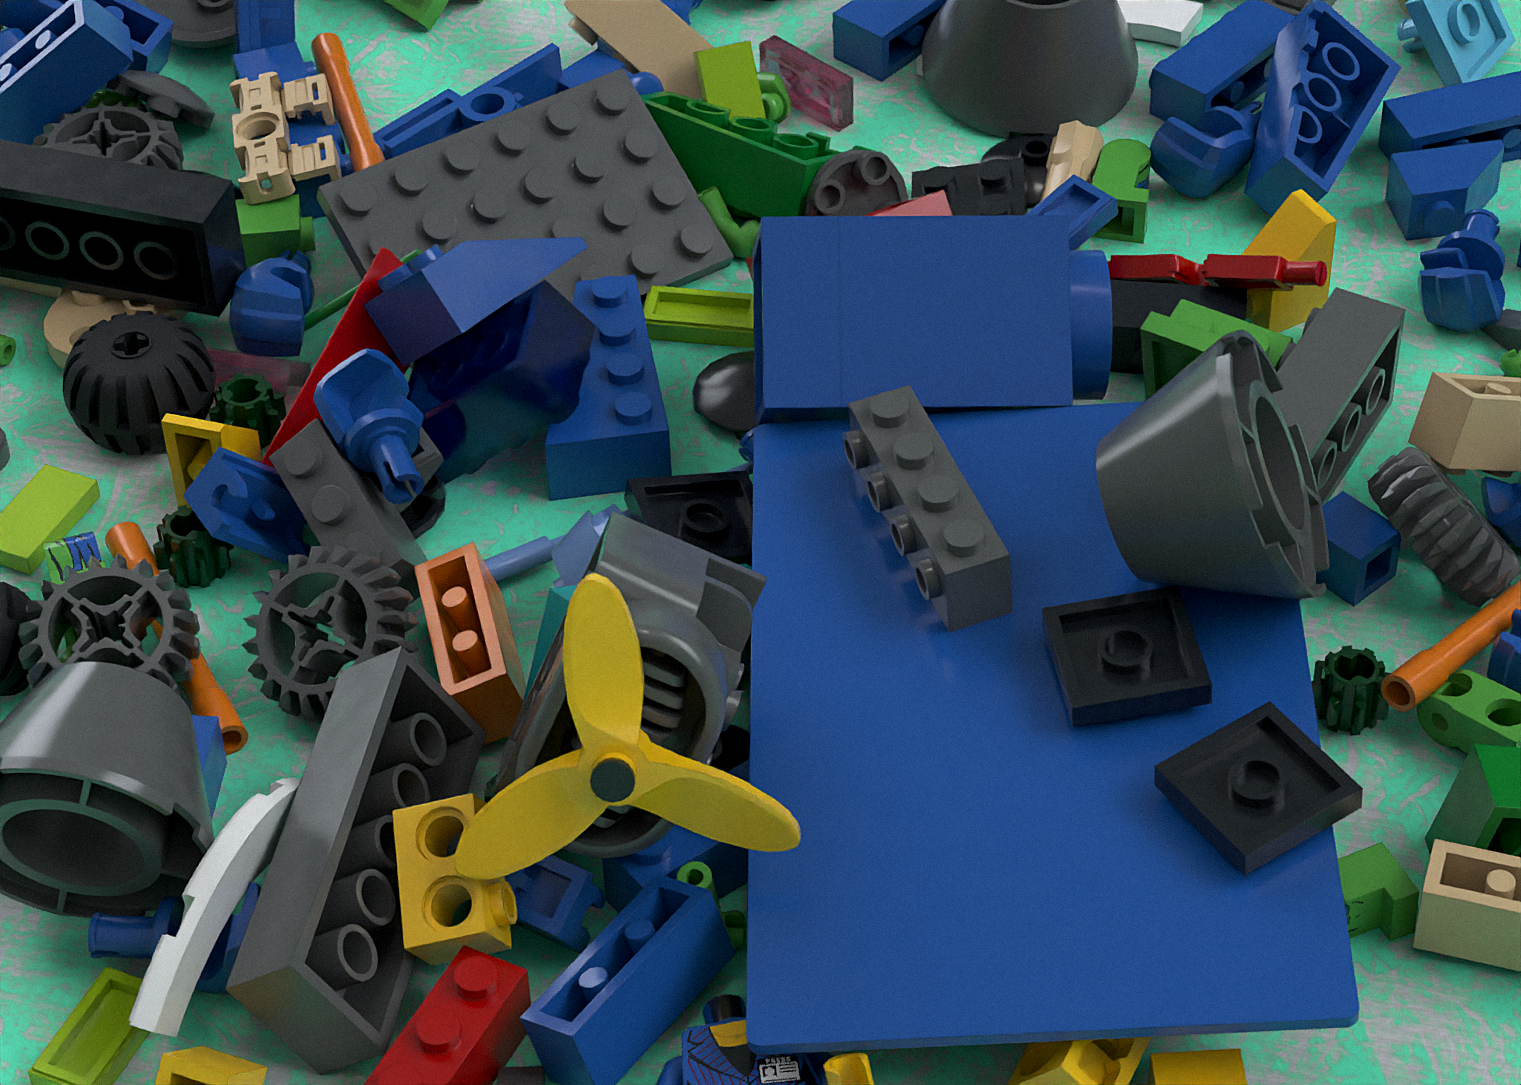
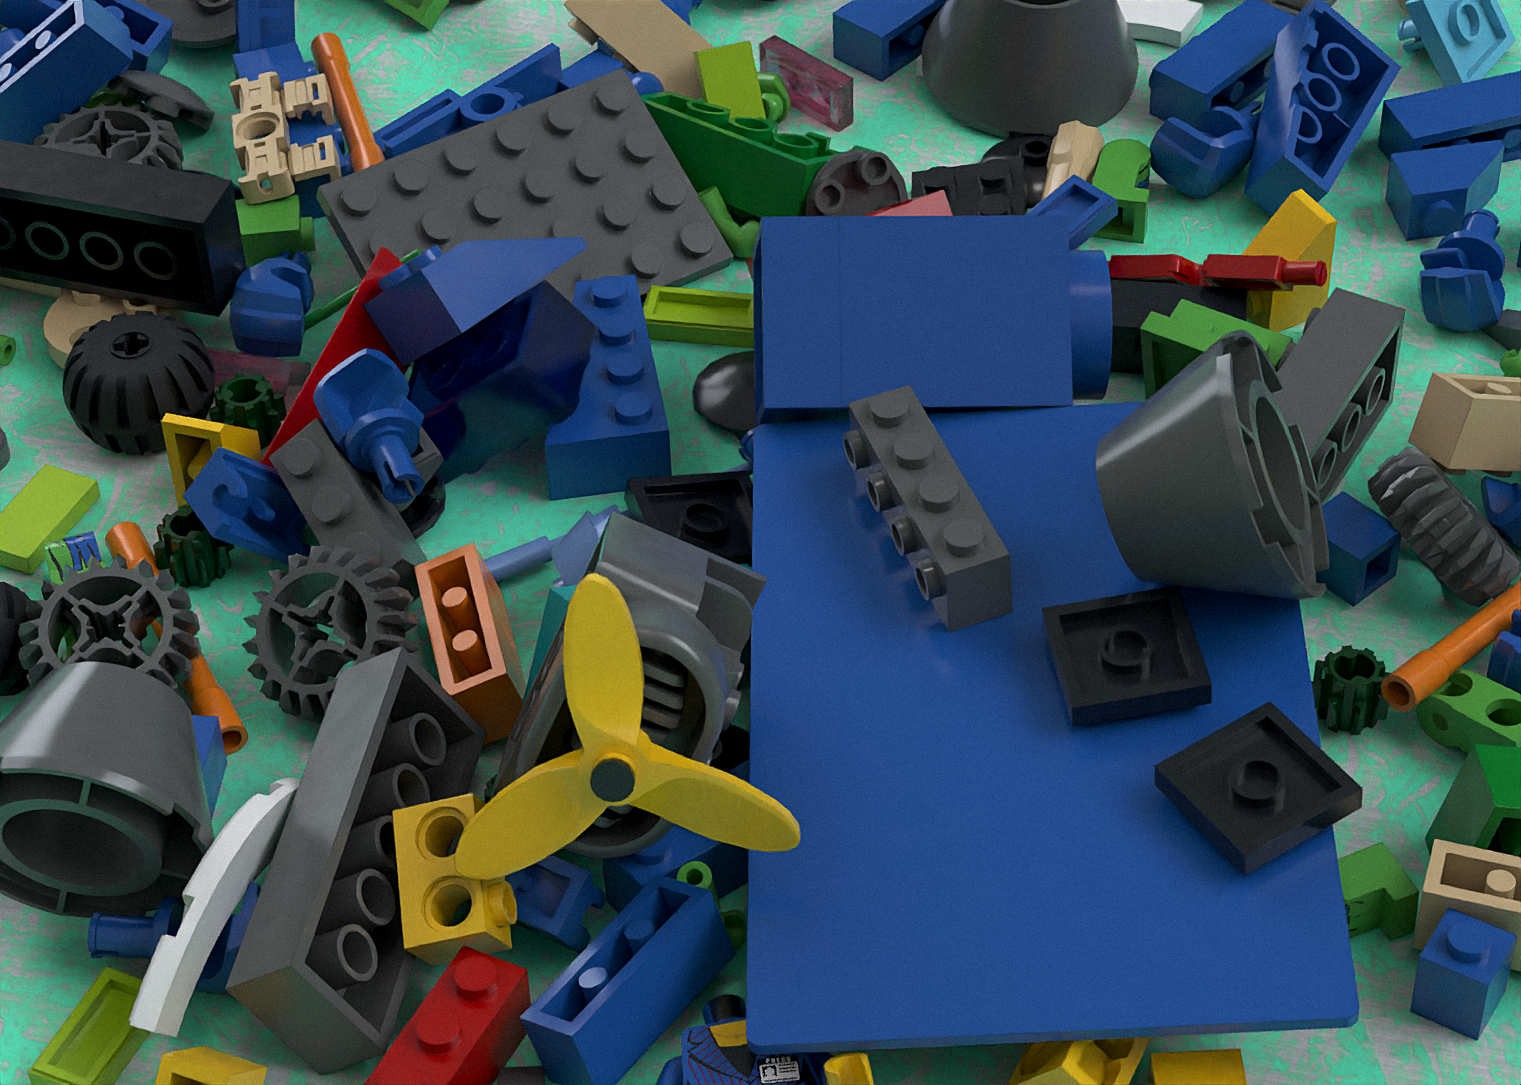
(1462, 973): none -> blue brick

